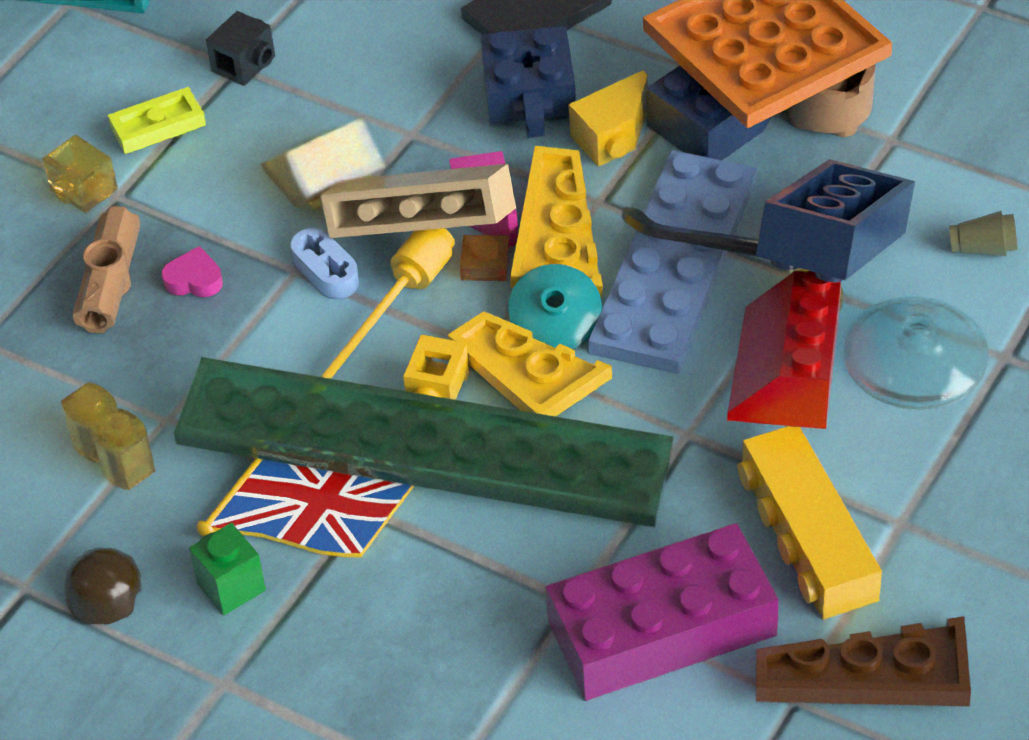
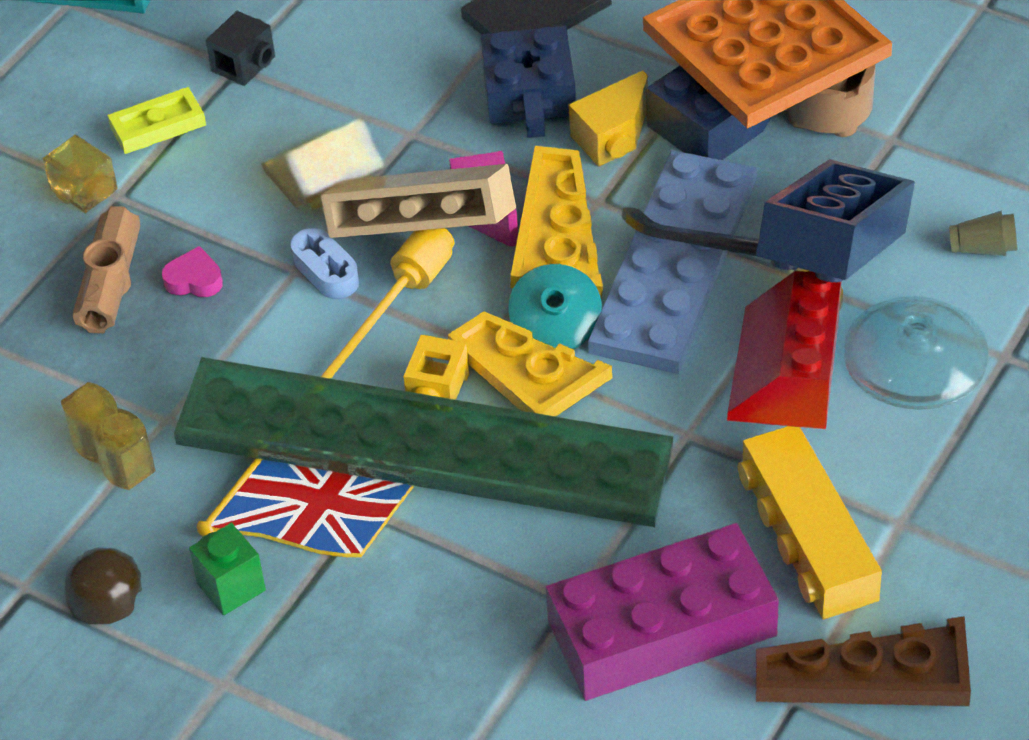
(484, 258): clear orange plate -> none

